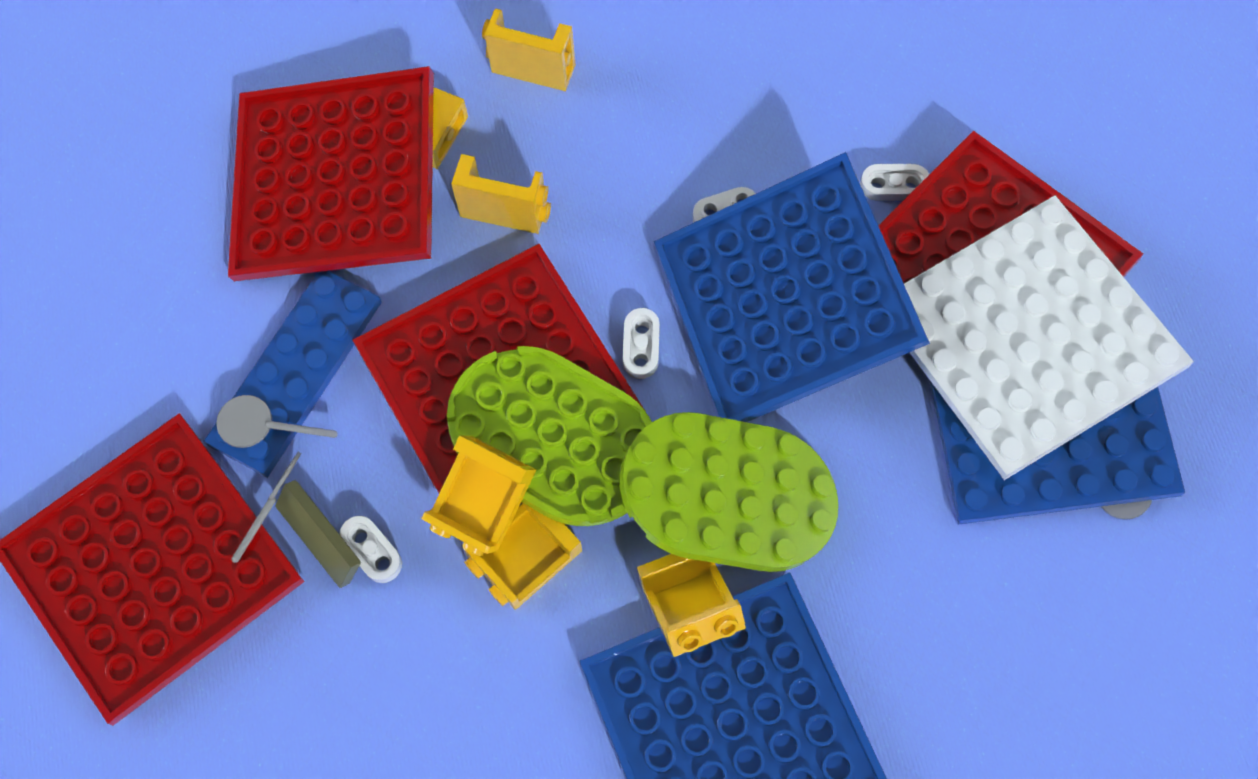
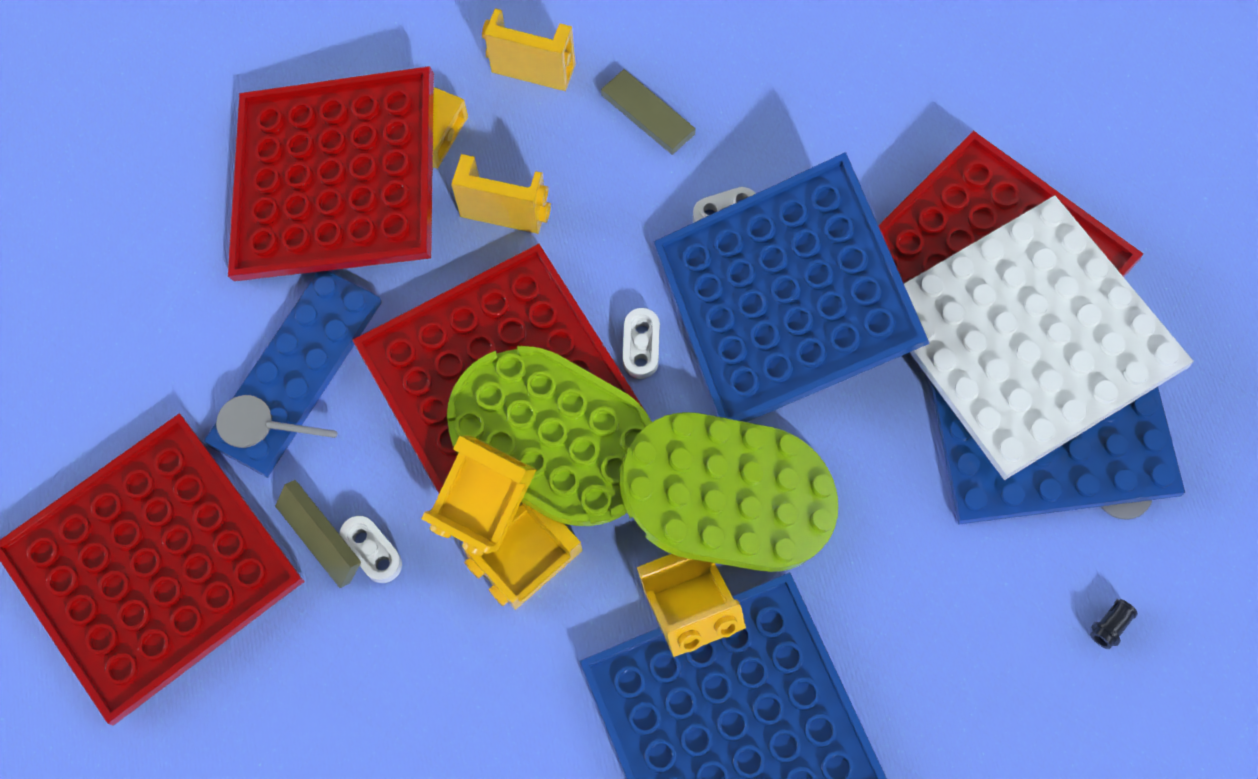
(264, 512): light grey piece -> none
(648, 111): none -> olive tile
(892, 179): white plate -> none
(1108, 630): none -> black pin

